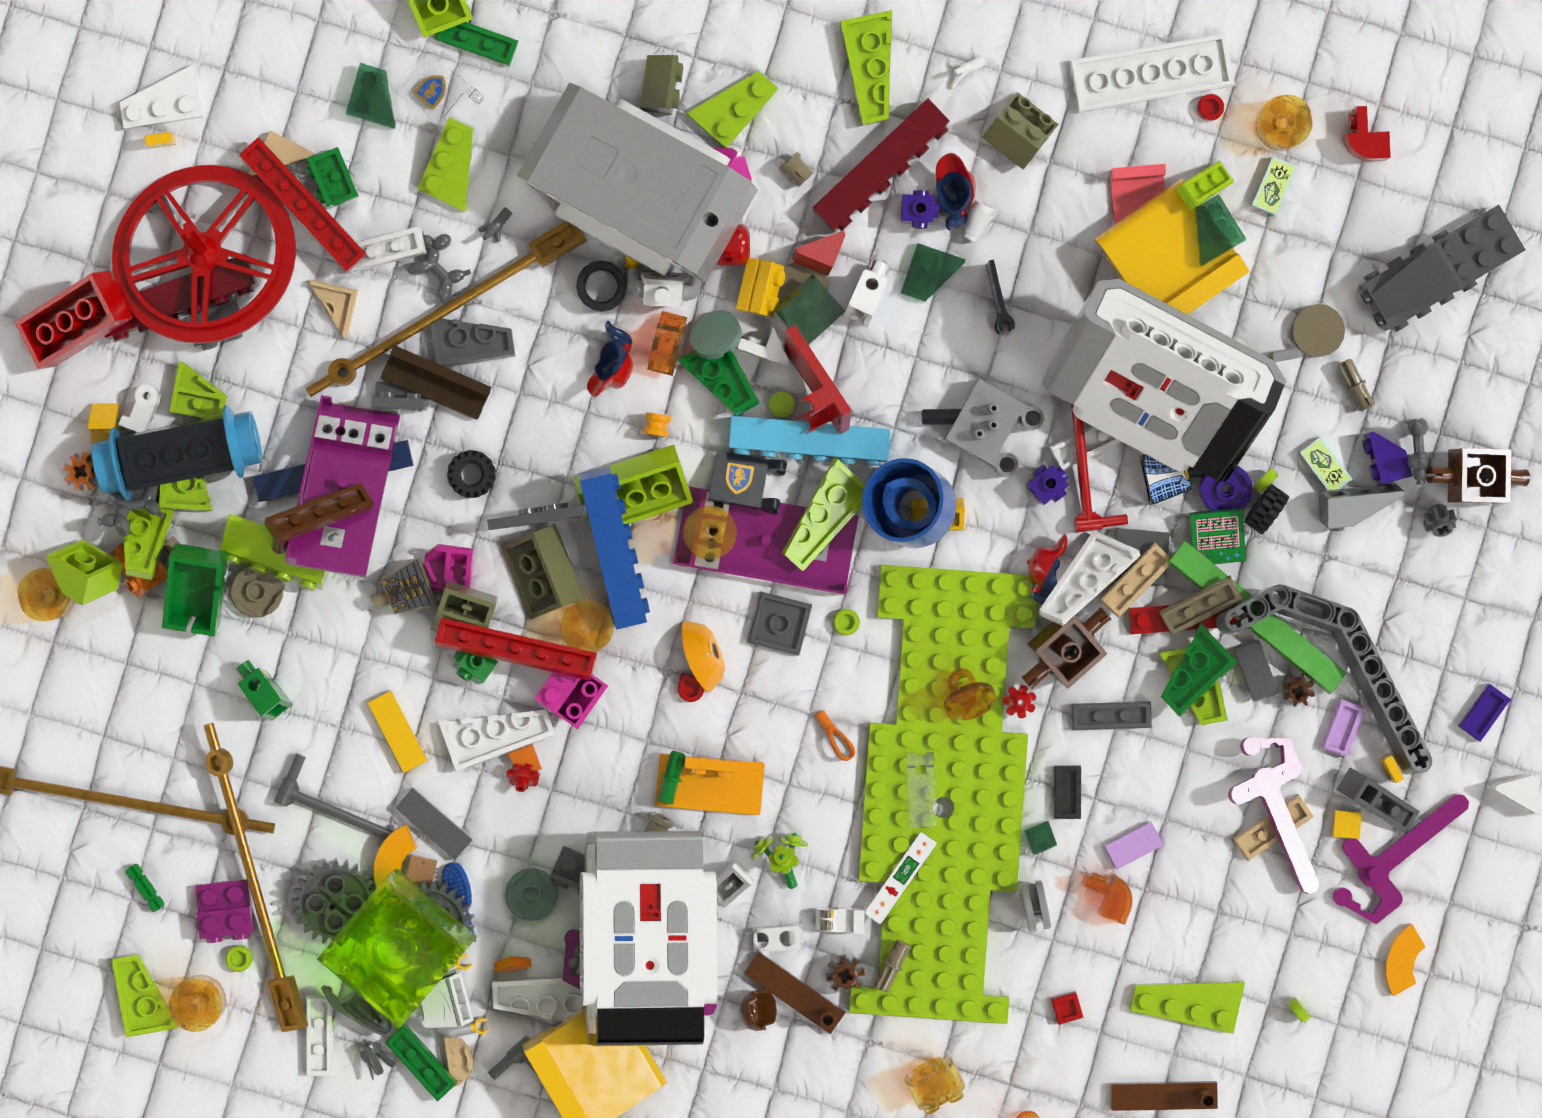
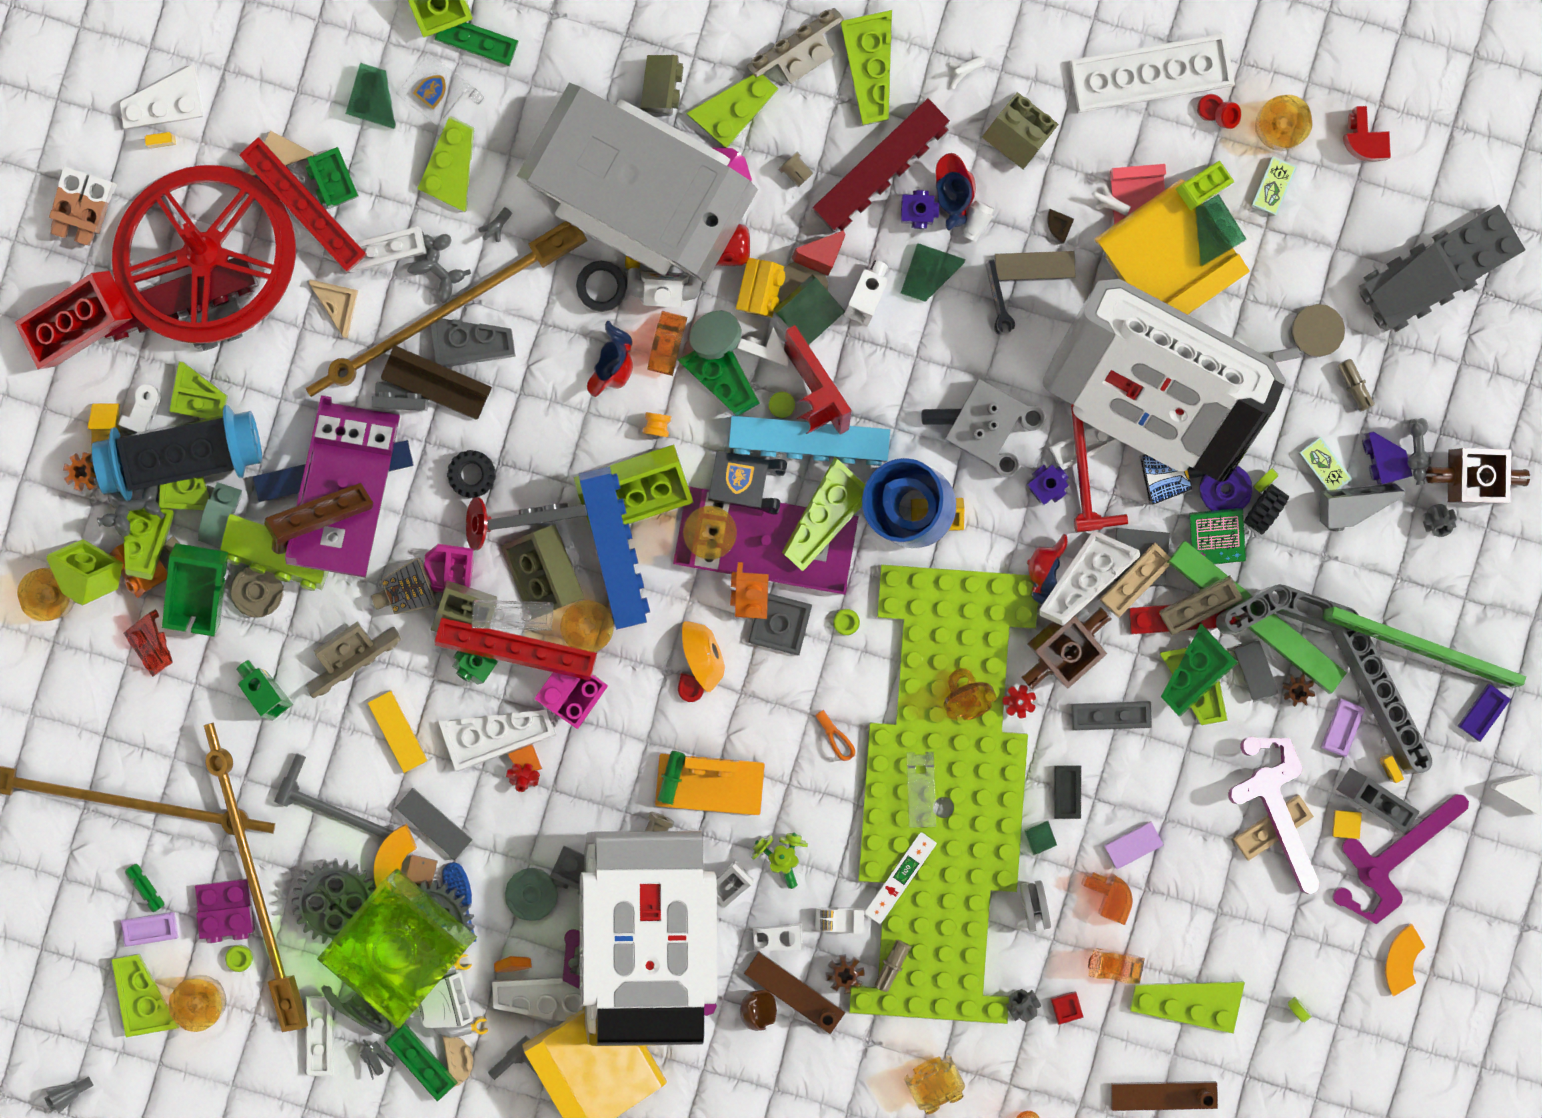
(62, 1096): none -> dark grey cone
(80, 202): none -> nougat hips
(149, 643): none -> clear red wing
(149, 929): none -> lavender tile
(216, 513): none -> sand green brick
(347, 654): none -> dark tan bracket
(476, 523): none -> red dish
(512, 615): none -> clear tile
(750, 593): none -> orange bracket
(800, 51): none -> bracket
(1023, 1005): none -> dark grey gear
(1035, 265): none -> dark tan tile
(1059, 225): none -> dark brown tile
(1110, 202): none -> white bar
(1115, 966): none -> clear orange brick
(1228, 115): none -> red tile
(1424, 647): none -> bright green tile

